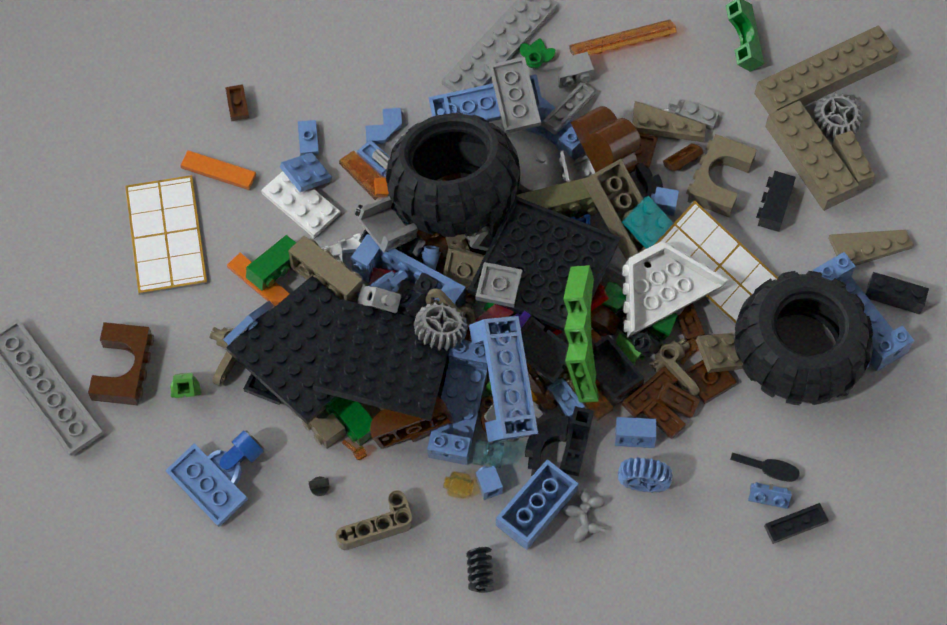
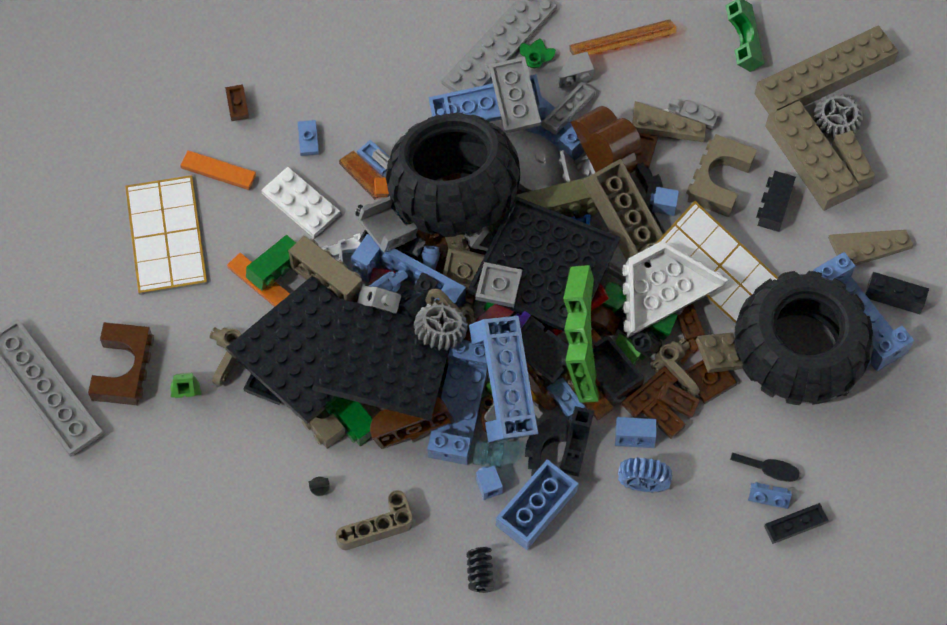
(213, 478): medium blue plate -> none
(249, 322): medium blue wing -> none
(305, 172): medium blue plate -> none
(359, 453): clear orange hand -> none
(381, 133): medium blue tile -> none
(458, 485): clear yellow head -> none
(575, 511): light grey piece -> none
(647, 222): teal plate -> none
(682, 157): reddish brown plate -> none

